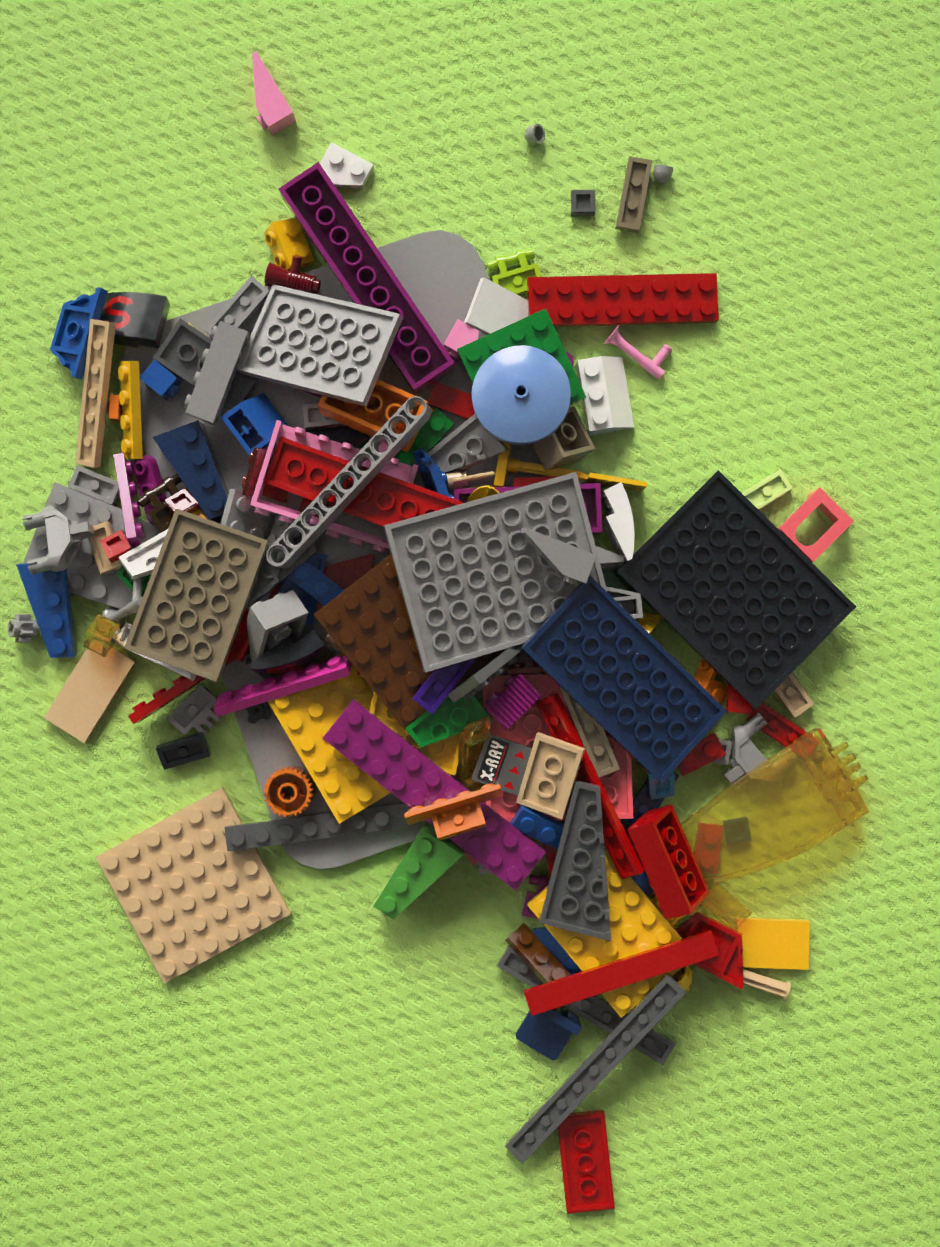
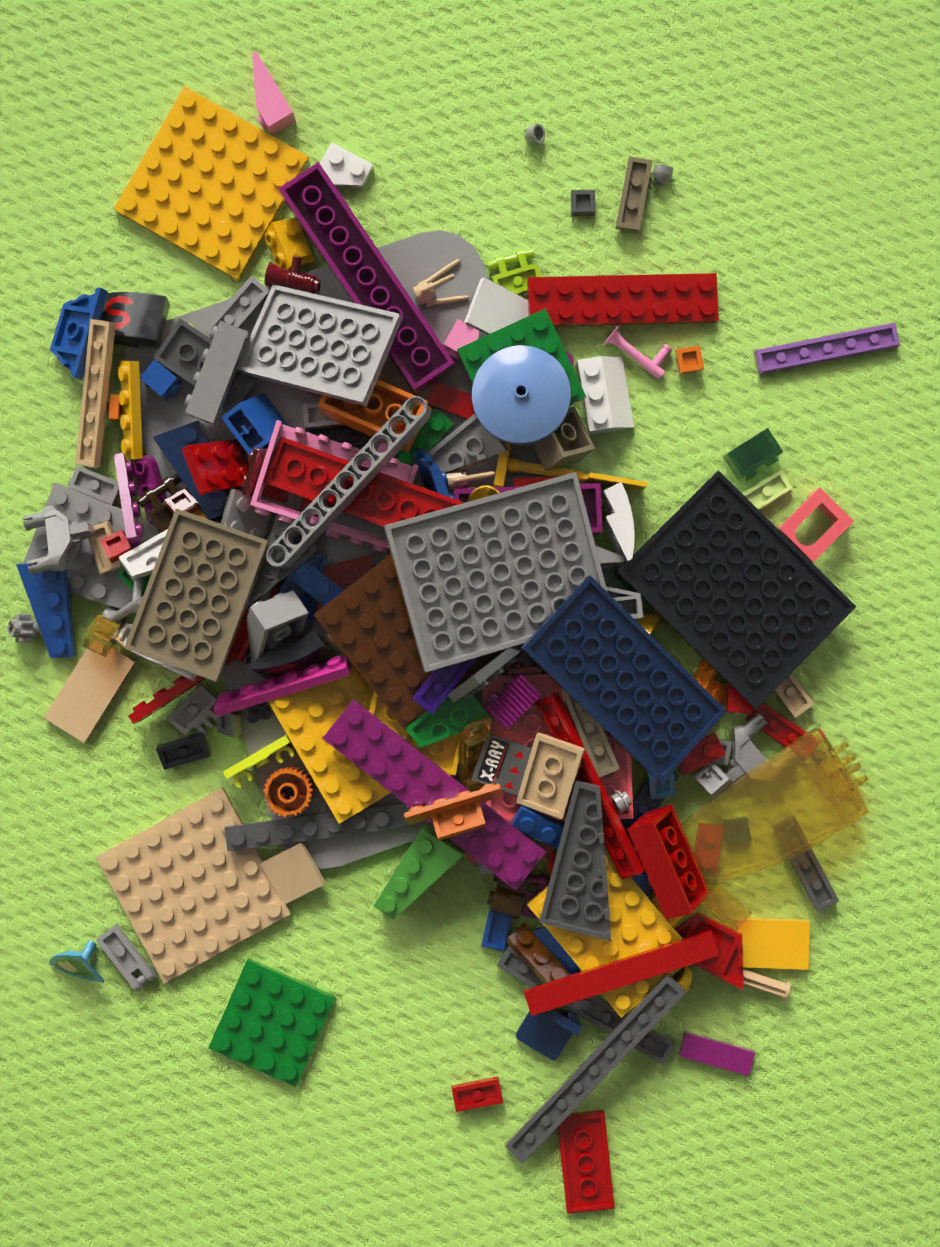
(77, 963): none -> shield
(126, 957): none -> light grey plate
(210, 183): none -> yellow plate
(216, 465): none -> red plate
(230, 724): none -> flat silver plate
(259, 759): none -> neon yellow plate
(271, 1022): none -> green plate
(292, 872): none -> tan tile
(425, 289): none -> tan plant
(477, 1094): none -> red plate
(496, 931): none -> blue tile
(506, 900): none -> dark brown brick
(563, 558): light grey slope -> none
(621, 801): none -> light grey plate
(689, 359): none -> orange plate
(712, 779): none -> light grey bracket
(716, 1053): none -> magenta tile
(753, 454): none -> clear green brick
(814, 880): none -> dark grey plate
(826, 348): none -> medium lavender tile

